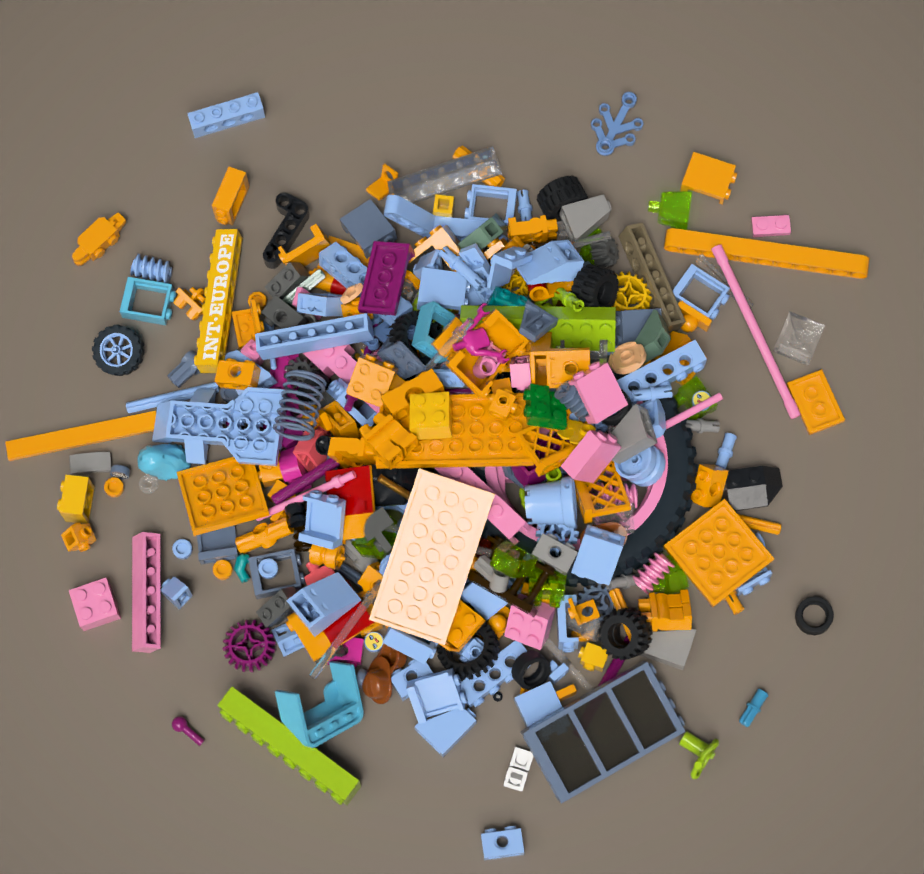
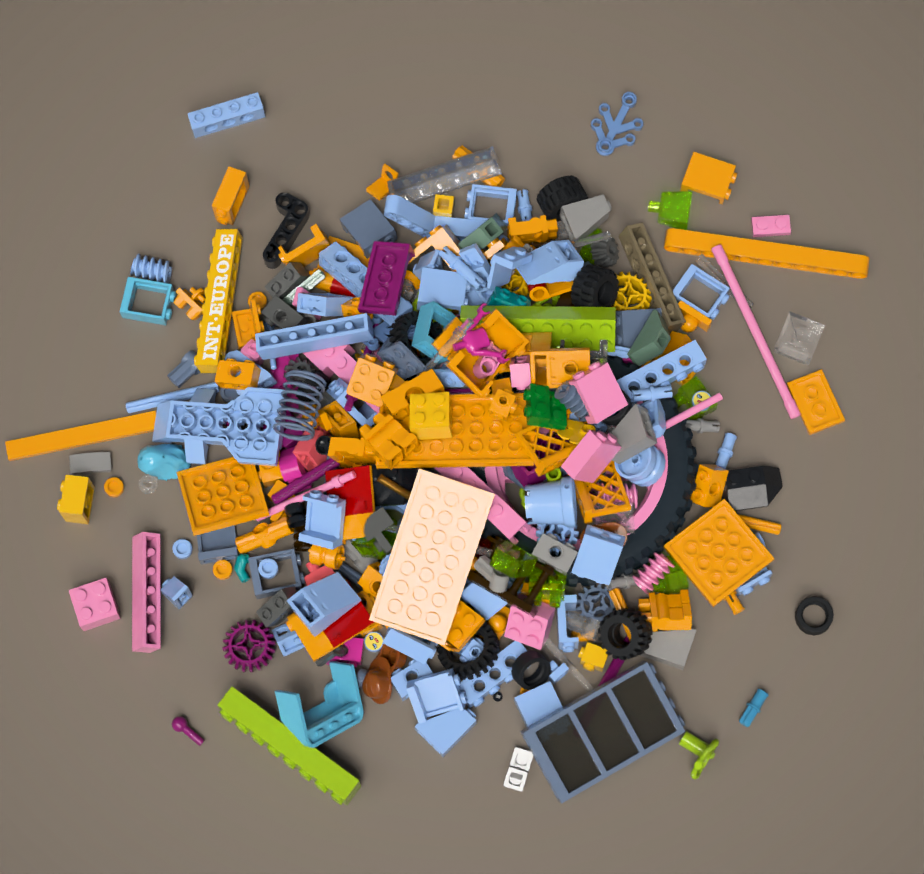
(78, 537): light orange brick -> none
(98, 238): light orange hinge -> none
(101, 342): black wheel -> none
(120, 471): sand blue tile -> none
(351, 293): light nougat tile -> none
(369, 598): clear bar -> none
(493, 851): light blue brick -> none
(536, 322): sand blue wing -> none
(566, 692): light orange tile -> none
(569, 299): lime pin -> none
(576, 611): light orange bracket -> none
(627, 358): light nougat tile -> none

